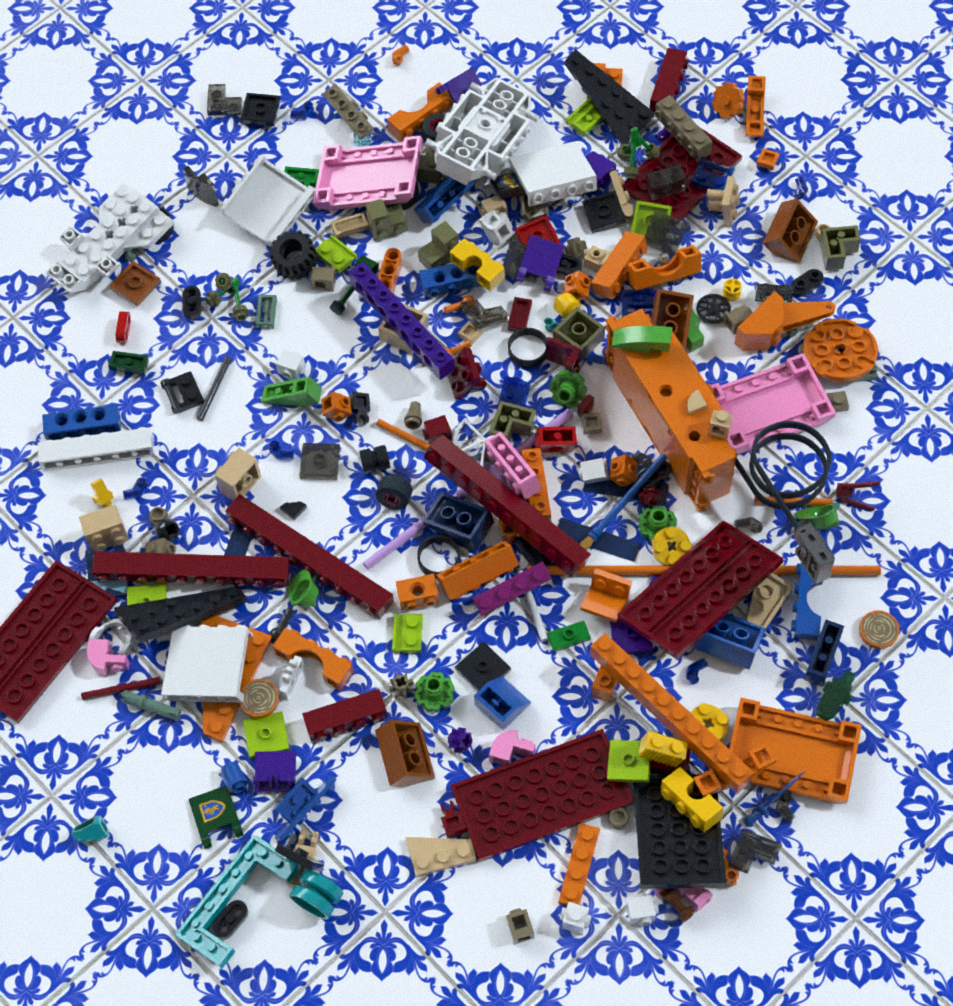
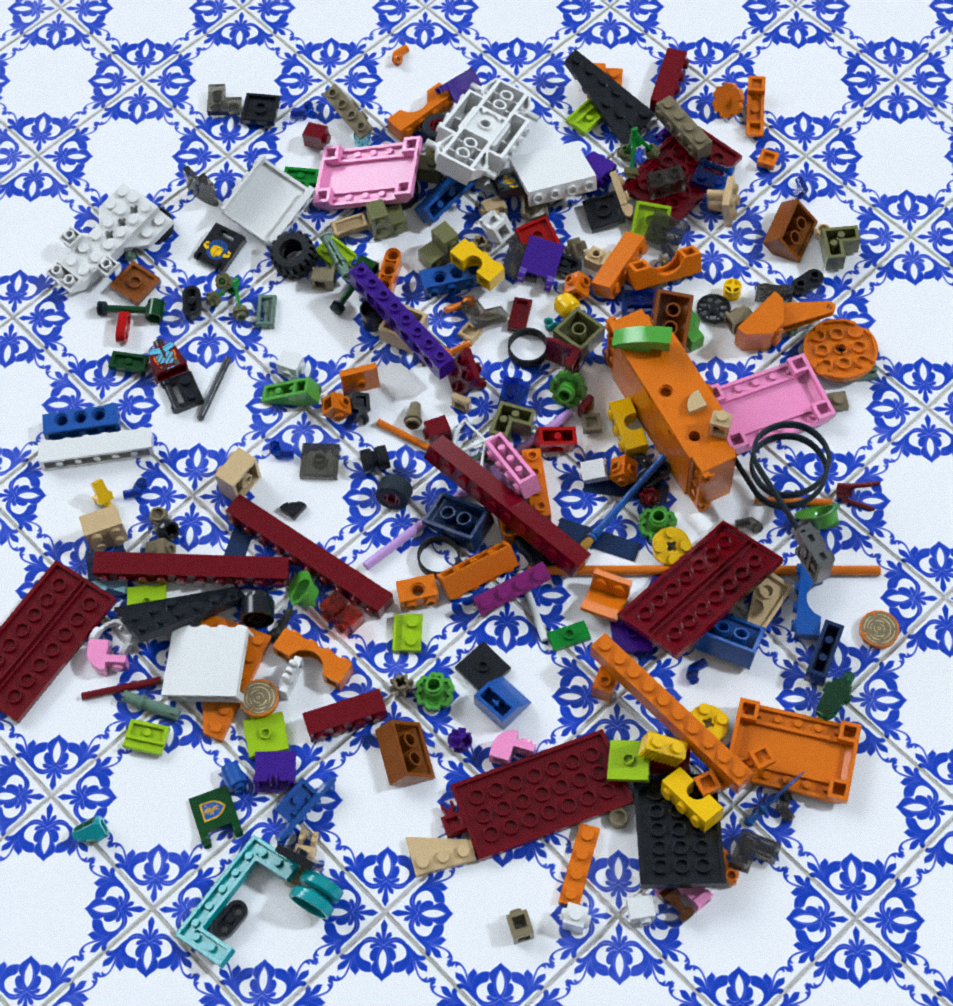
(146, 737): none -> lime plate
(153, 310): none -> dark green piece
(166, 361): none -> torso
(219, 250): none -> black container
(257, 609): none -> black piece
(316, 136): none -> dark red brick
(343, 267): none -> sand green pin
(345, 617): none -> clear red piece
(359, 379): none -> orange plate
(369, 317): none -> black wheel
(461, 402): none -> tan tile
(482, 243): none -> dark tan gear
(622, 413): none -> yellow arch

